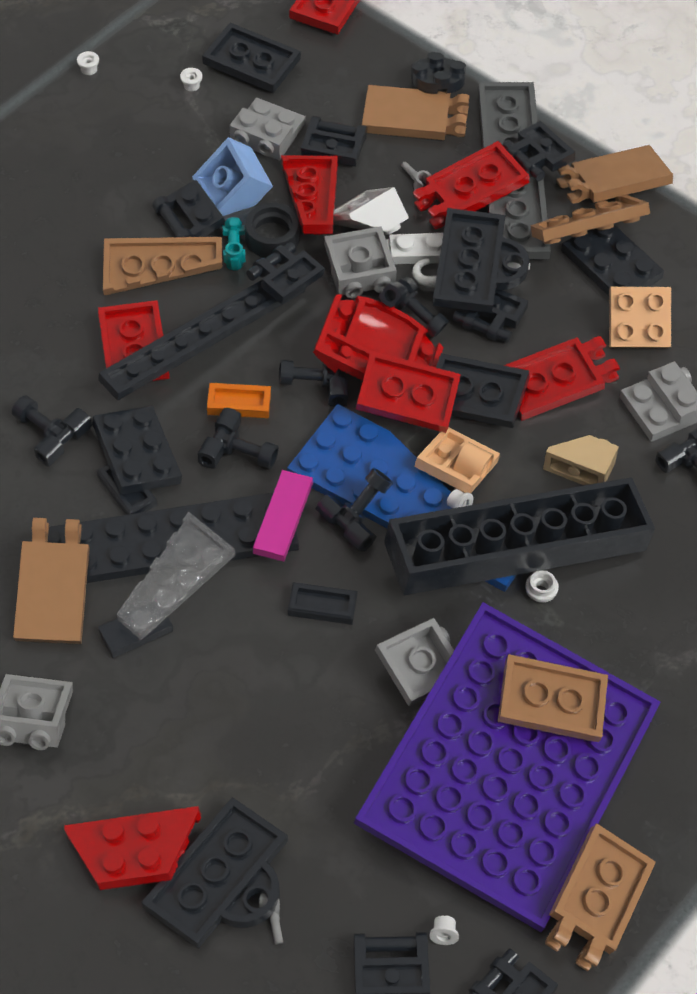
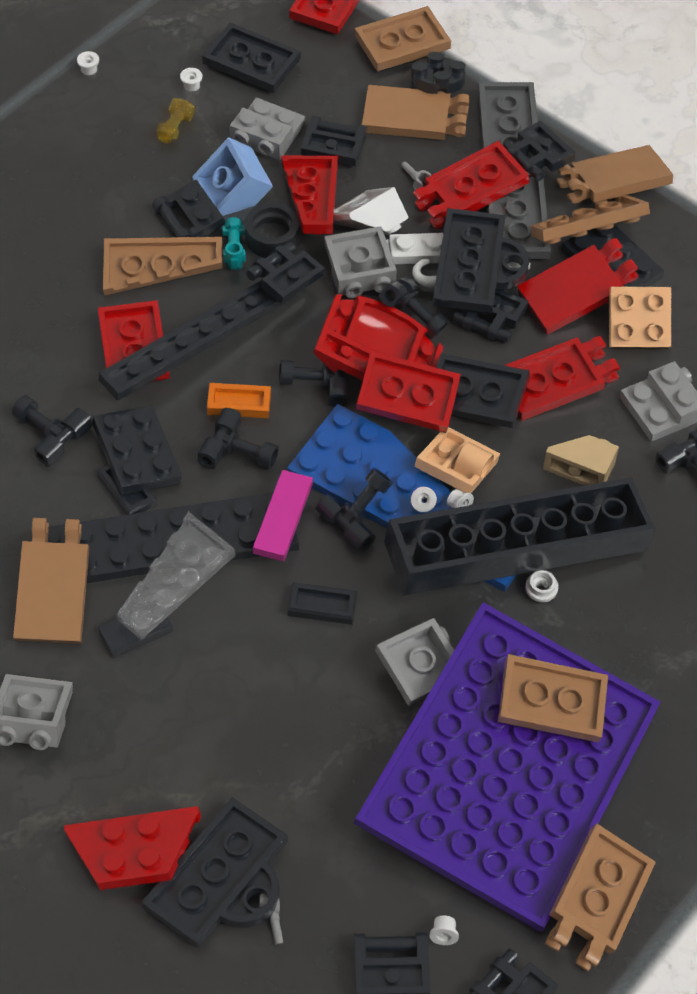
(180, 110): none -> clear yellow bar
(402, 38): none -> medium nougat plate
(420, 495): none -> white piece
(576, 285): none -> red tile

